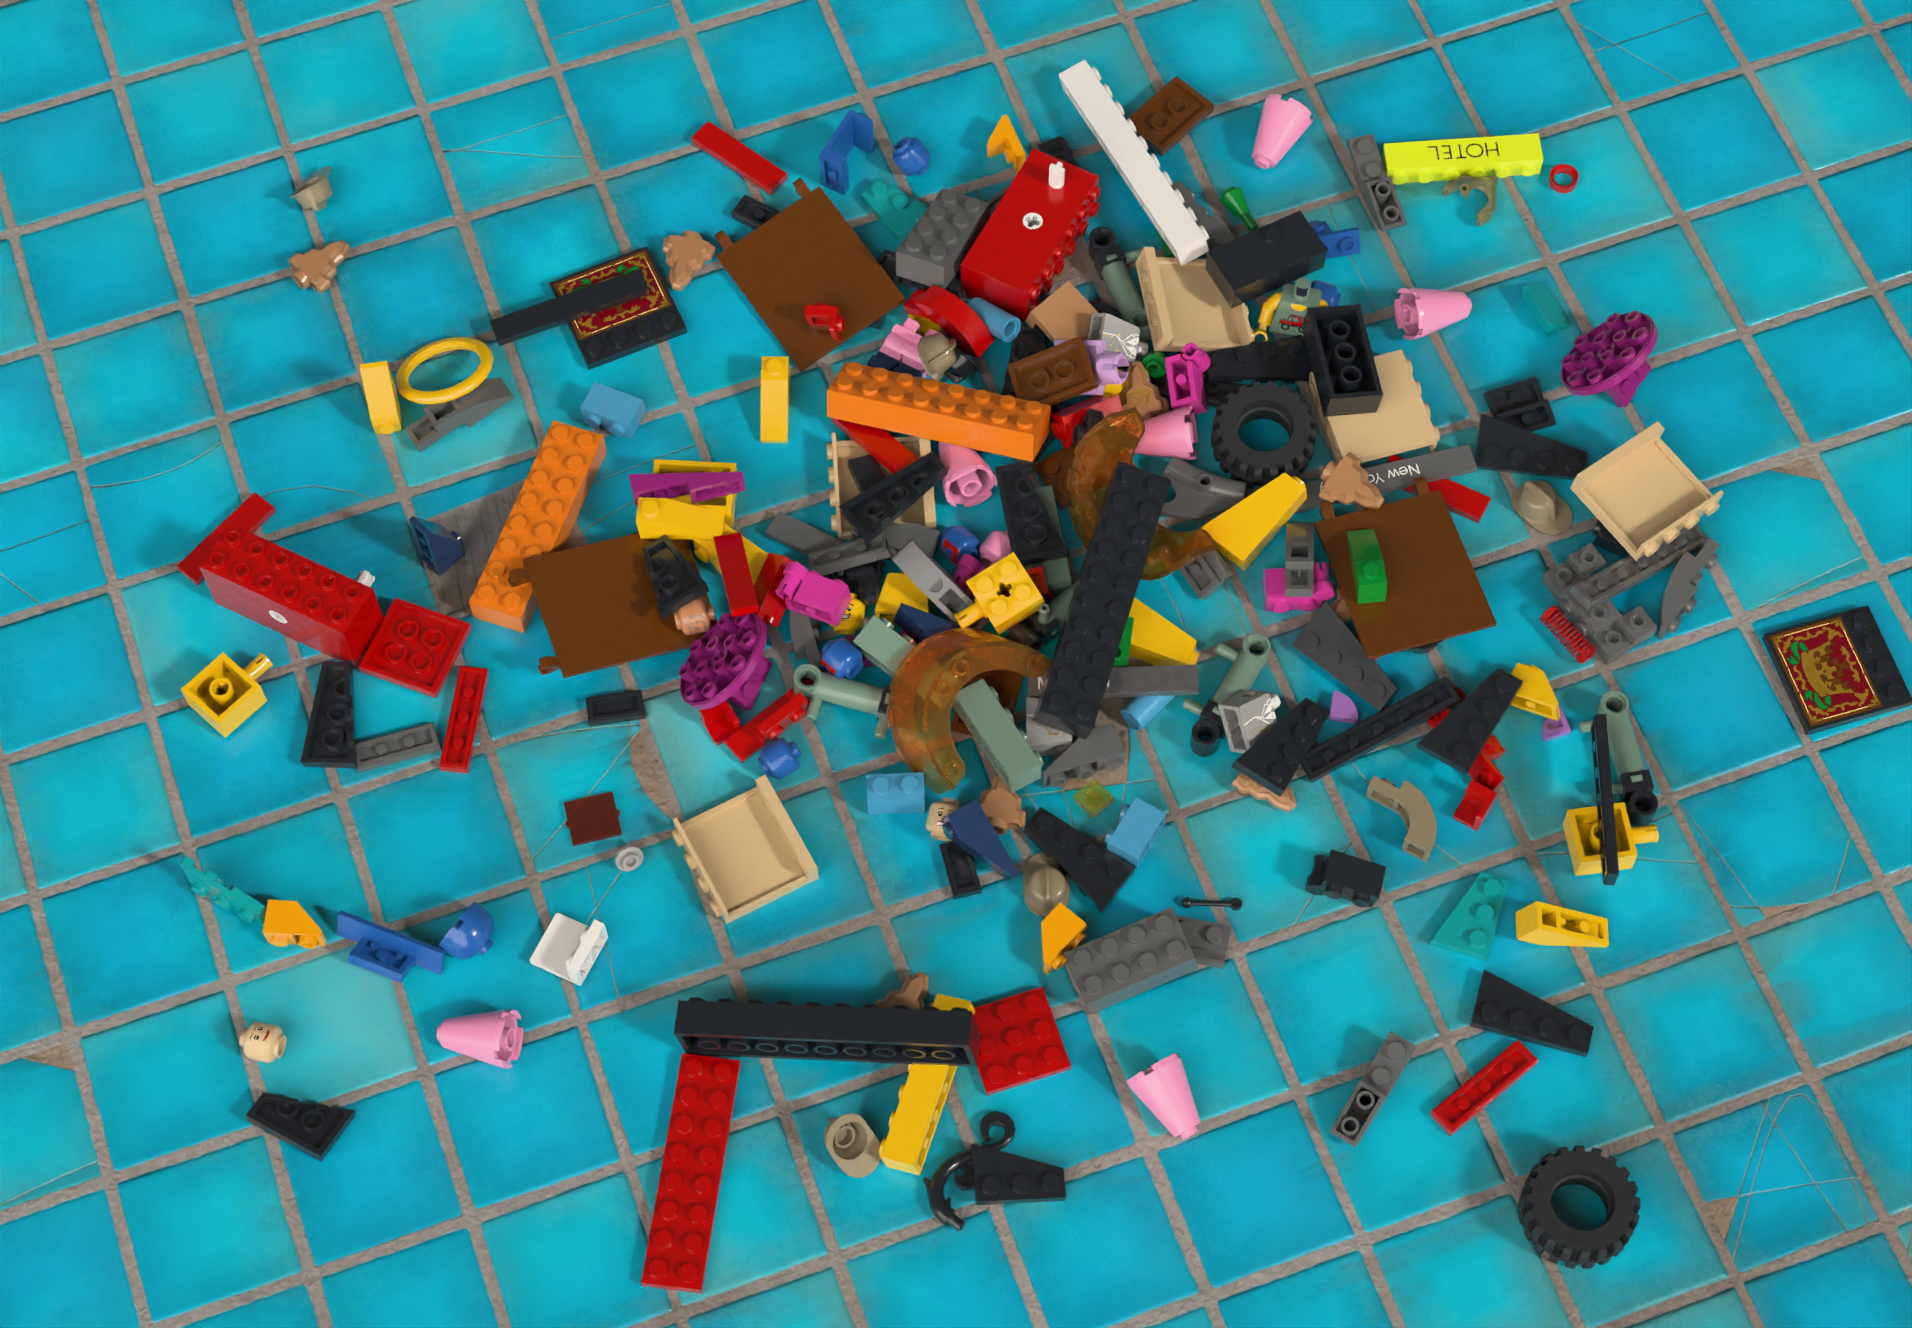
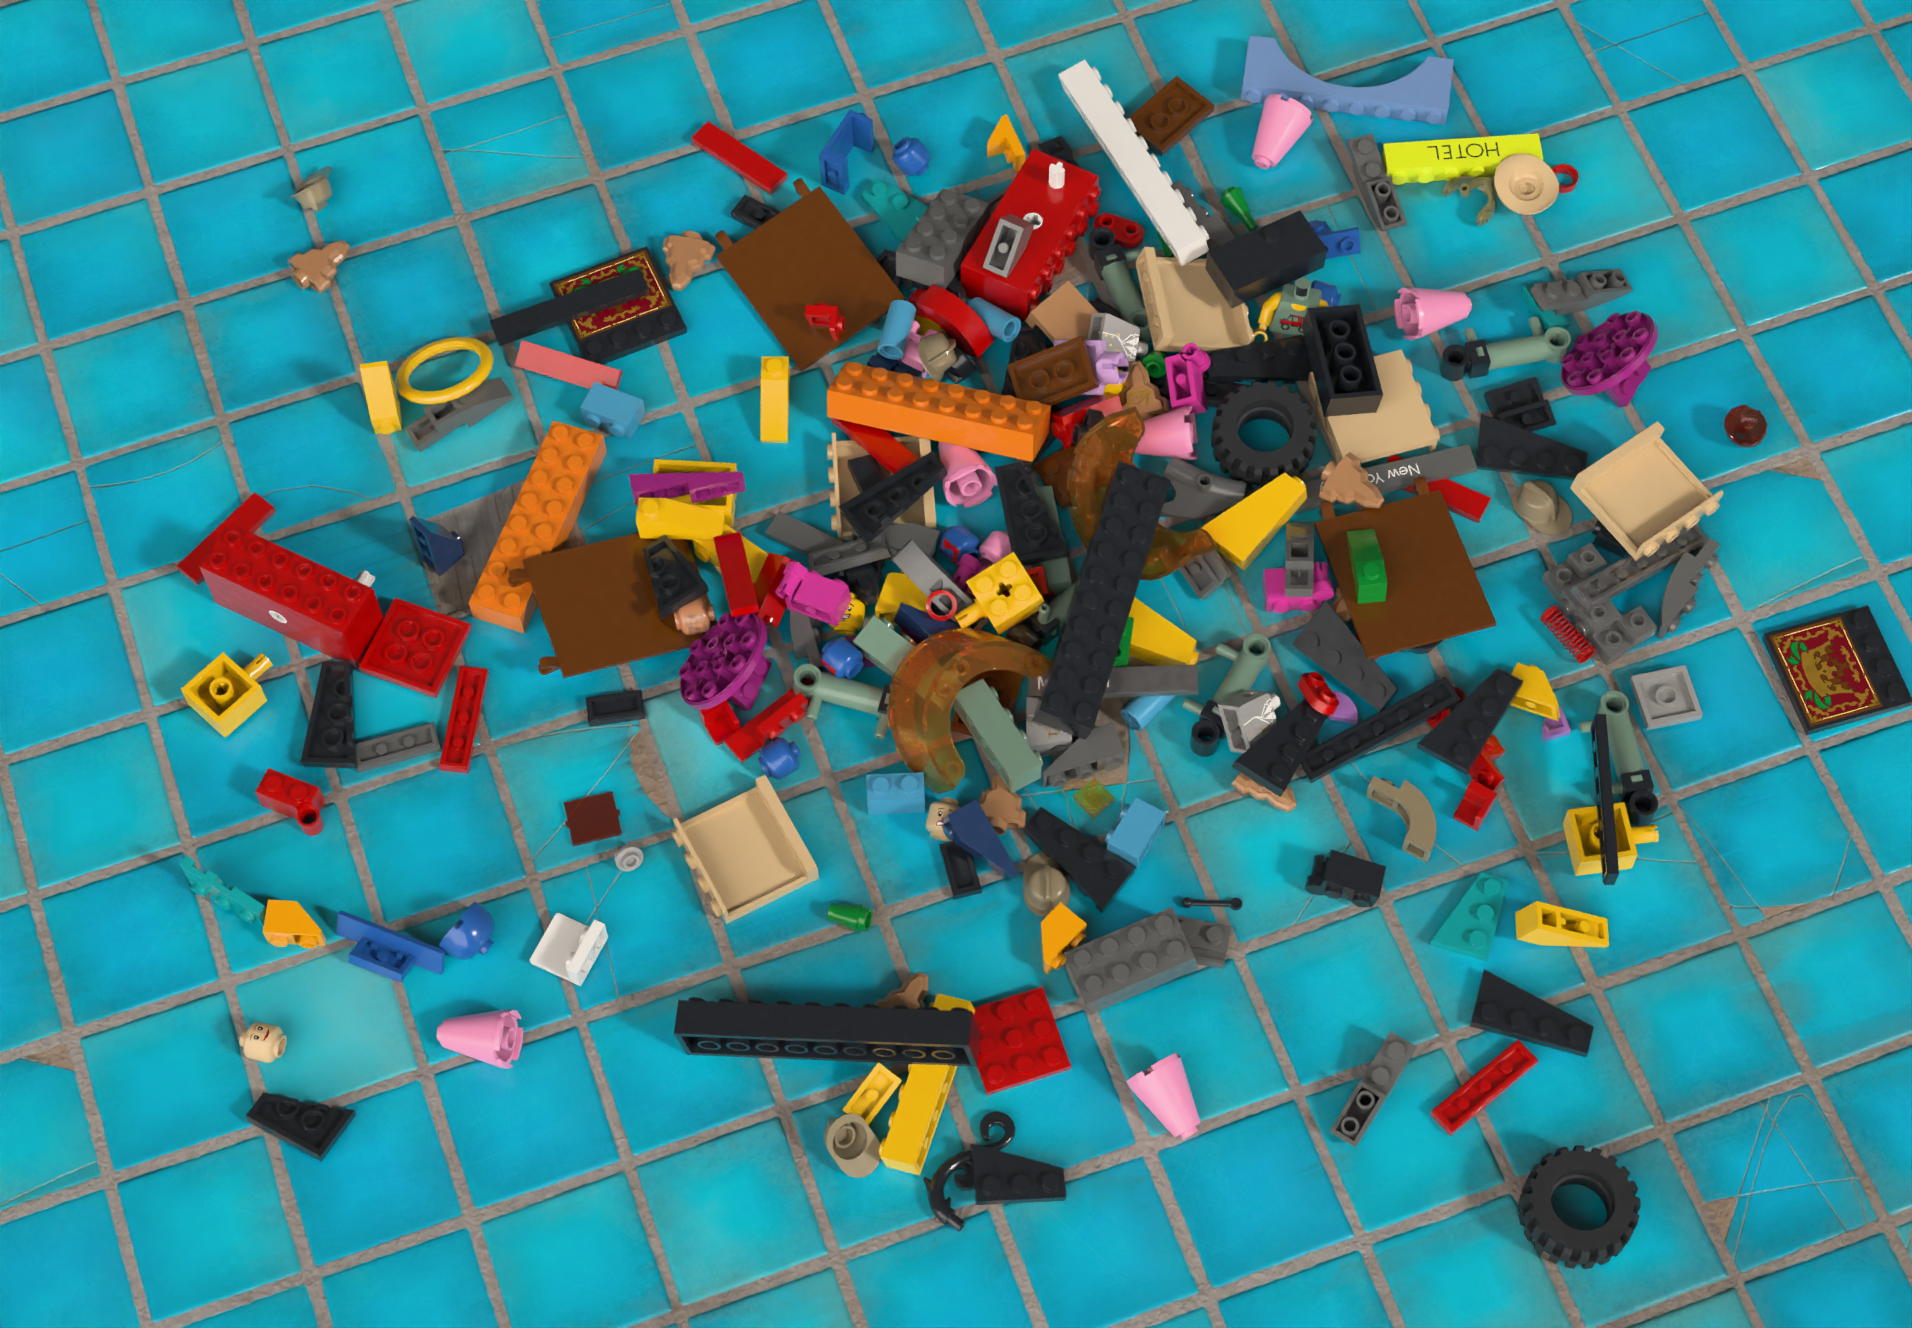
(292, 799): none -> red hinge
(566, 366): none -> tile
(691, 1173): red plate -> none
(853, 916): none -> green cone
(873, 1093): none -> yellow plate
(896, 329): none -> dark azure pin
(941, 617): none -> piece
(1008, 244): none -> slope
(1120, 227): none -> red plate
(1318, 693): none -> red plate
(1415, 97): none -> medium blue arch
(1482, 357): none -> sand green piece
(1525, 184): none -> tan hat
(1583, 293): none -> dark grey slope
(1666, 697): none -> light grey plate
(1745, 426): none -> clear red hair

